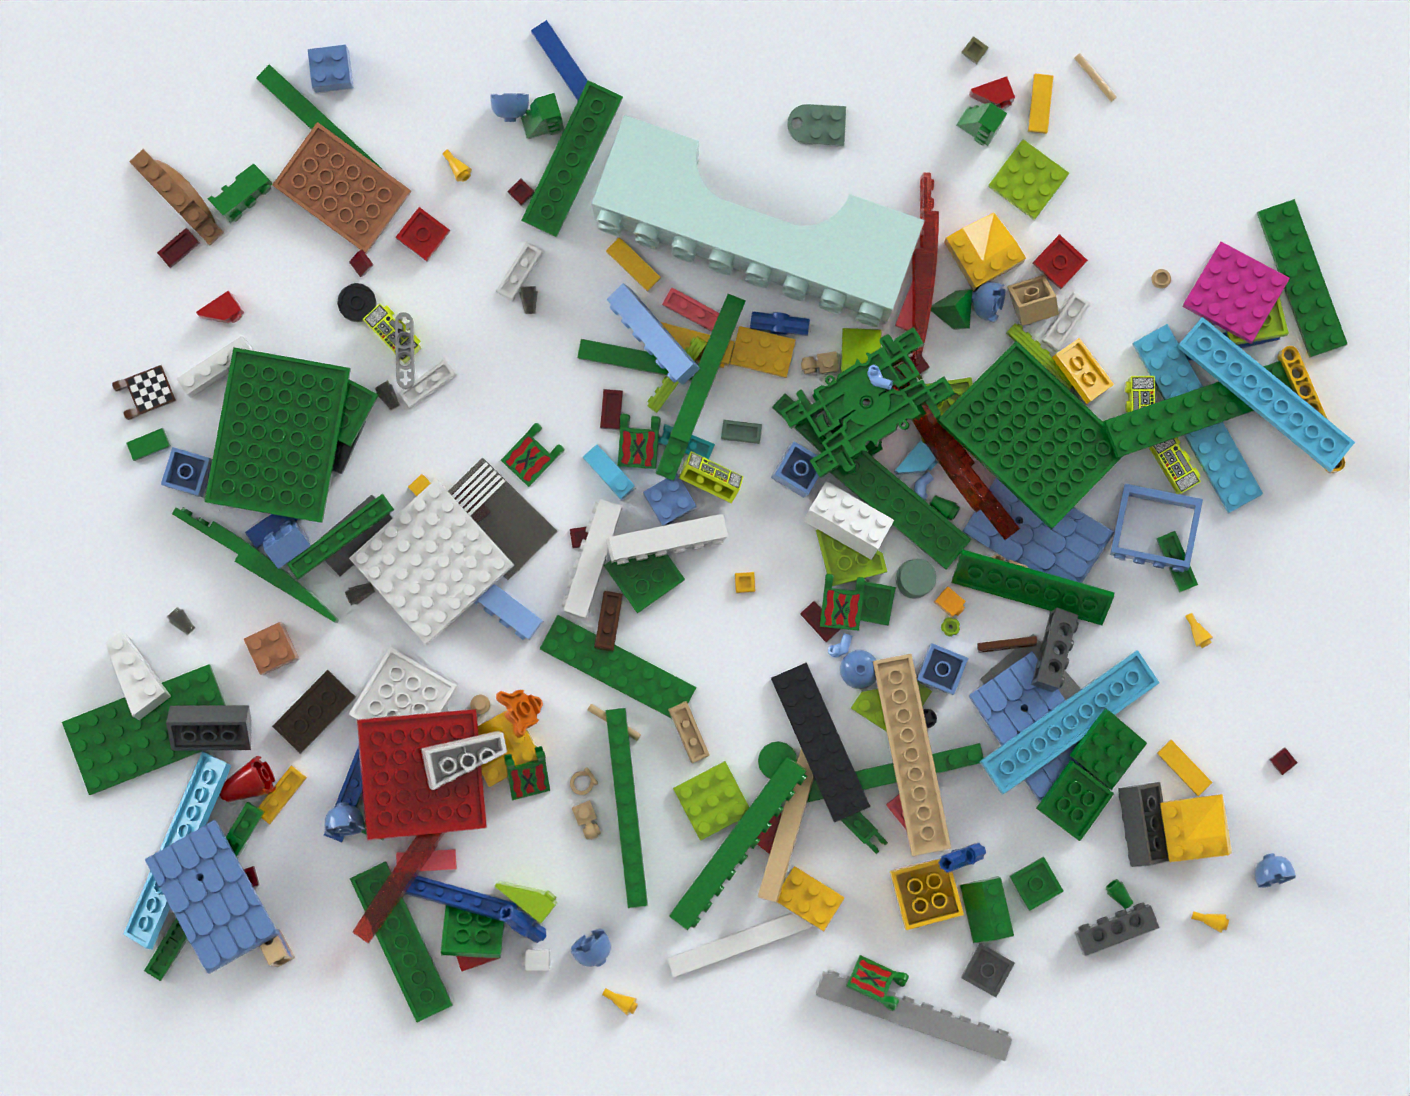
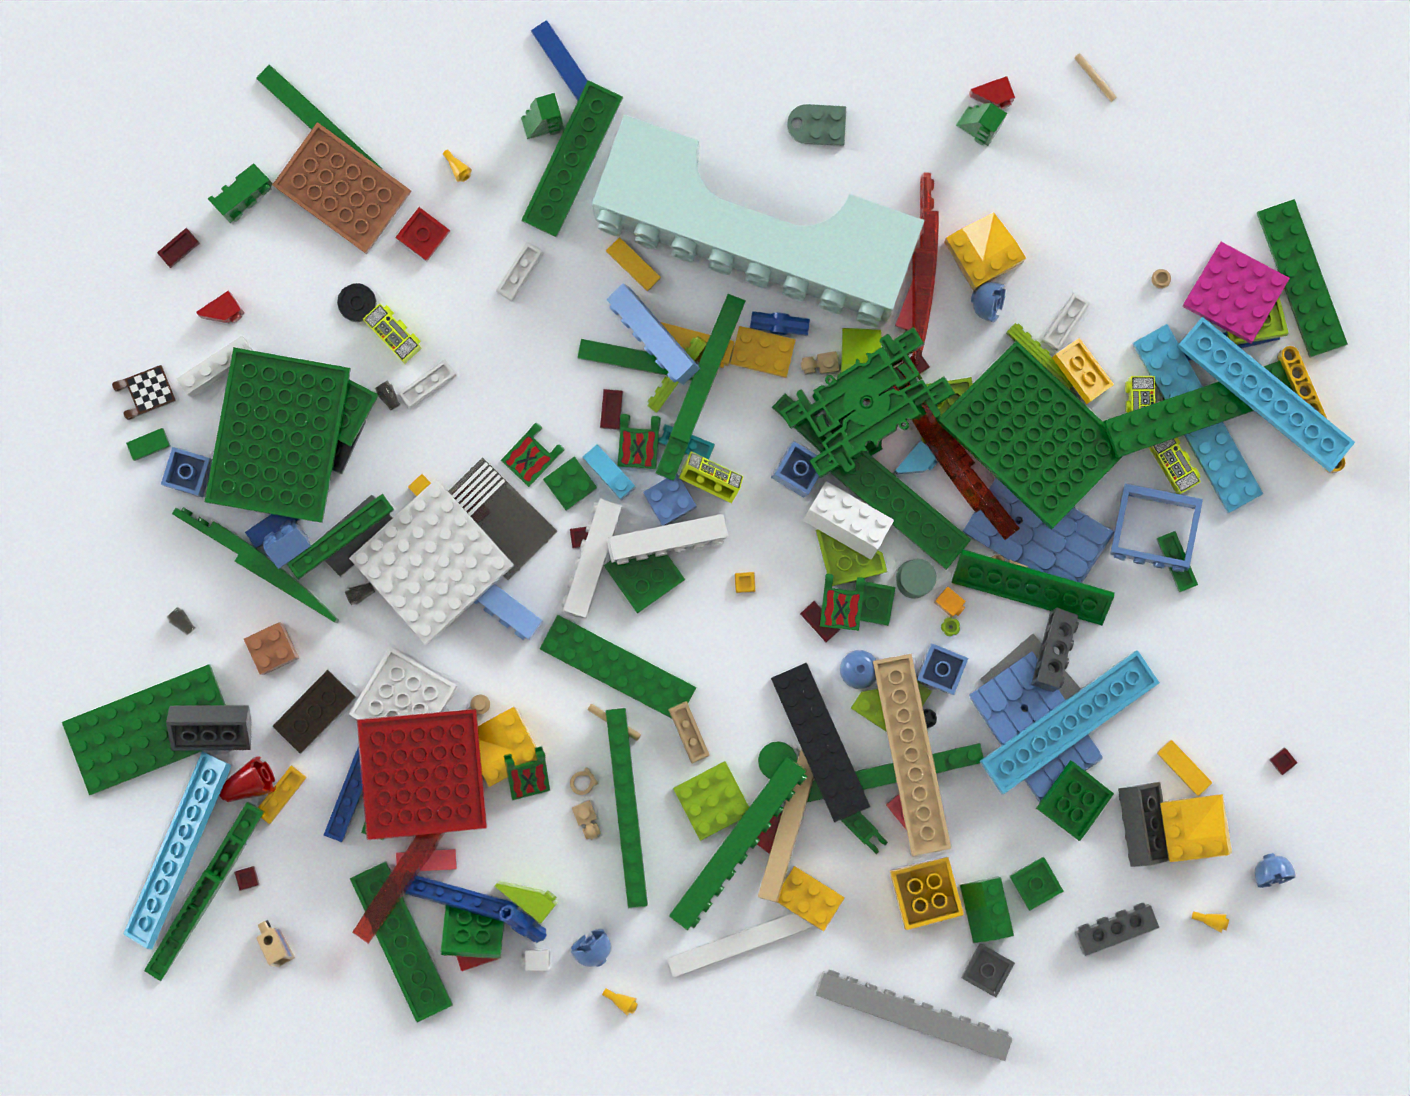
(136, 678): white wedge -> none
(178, 194): medium nougat piece -> none
(223, 910): medium blue piece -> none
(330, 68): medium blue brick -> none
(344, 820): medium blue cylinder -> none
(361, 263): dark red tile -> none
(404, 350): light grey beam -> none
(455, 758): white wedge -> none
(509, 105): medium blue cylinder -> none
(520, 192): dark red tile -> none
(521, 710): orange tile -> none
(529, 299): clear smoke cone -> none
(570, 483): none -> green plate
(608, 621): reddish brown tile -> none
(691, 309): coral tile -> none
(741, 431): sand green tile -> none
(840, 648): light blue arm -> none
(874, 981): green flag -> none
(876, 378): light blue arm -> none
(920, 485): light blue arm -> none
(945, 507): green cone -> none
(955, 309): green slope -> none
(962, 857): blue piece -> none
(975, 50): olive plate -> none
(1007, 644): reddish brown tile -> none
(1028, 179): lime plate -> none
(1033, 300): tan slope -> none
(1040, 103): yellow tile -> none
(1060, 261): red plate -> none
(1108, 749): green plate -> none
(1119, 893): green cone -> none
(1200, 634): yellow cone -> none

